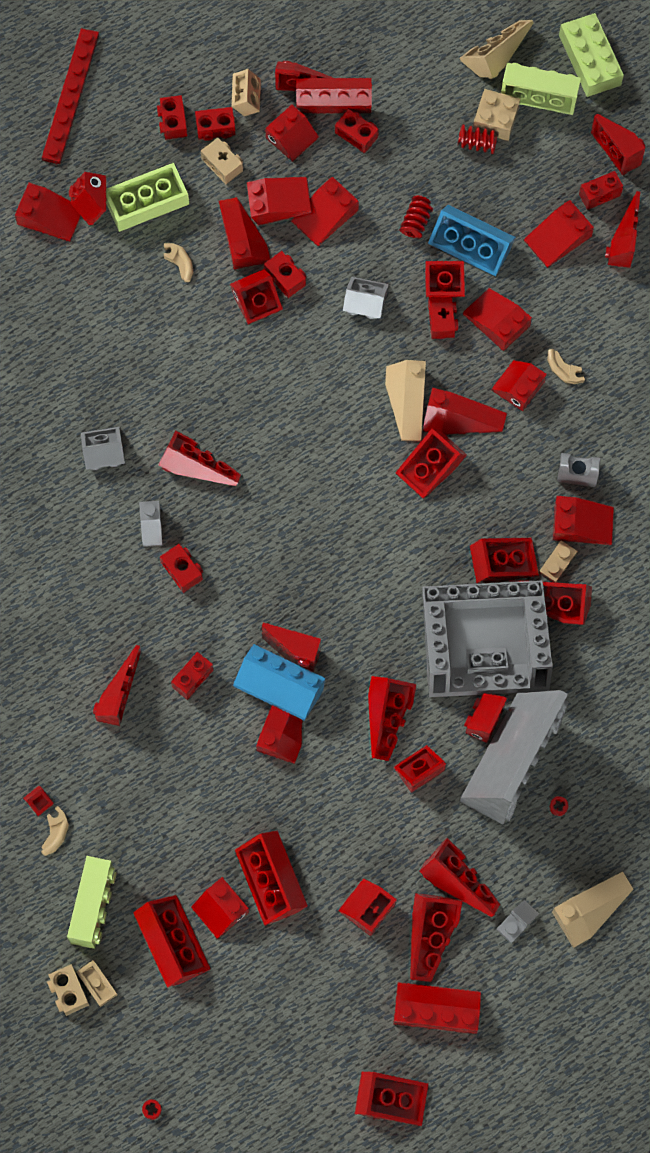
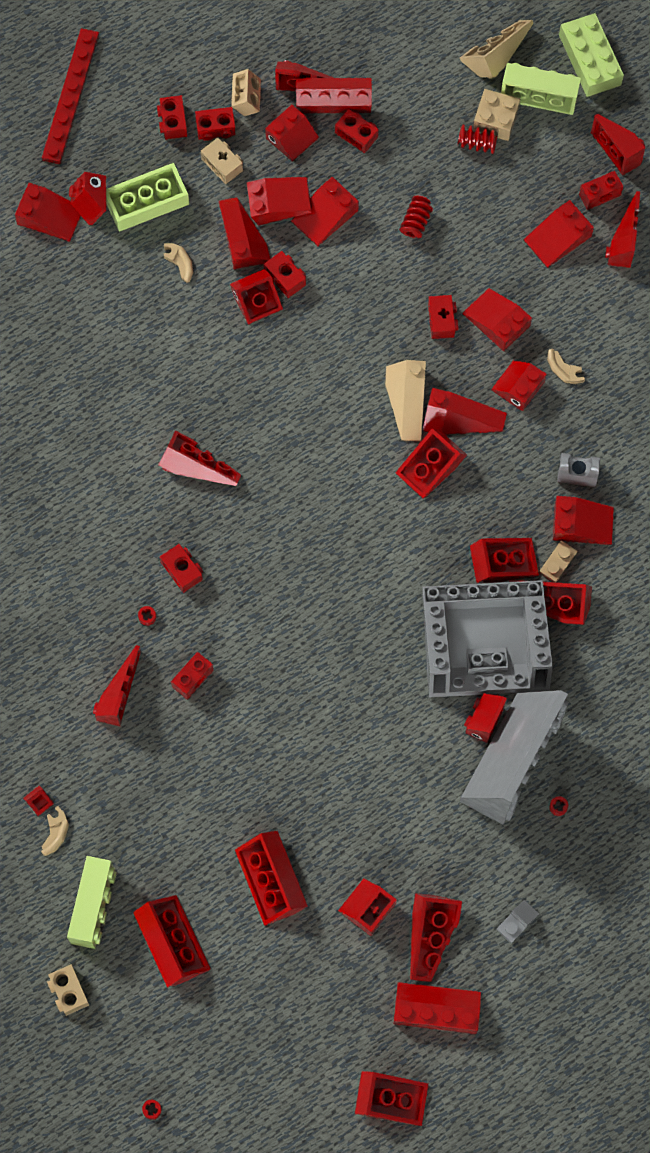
(96, 983): tan plate -> none
(102, 448): light grey slope -> none
(141, 618): none -> red bush
(151, 523): light grey slope -> none
(220, 908): red slope -> none
(279, 682): dark azure slope -> none
(281, 735): red wedge -> none
(293, 646): red slope -> none
(365, 297): slope -> none
(387, 705): red wedge -> none
(420, 768): red slope -> none
(444, 279): red slope -> none
(450, 873): red wedge -> none
(471, 240): dark azure slope -> none
(589, 910): tan wedge -> none

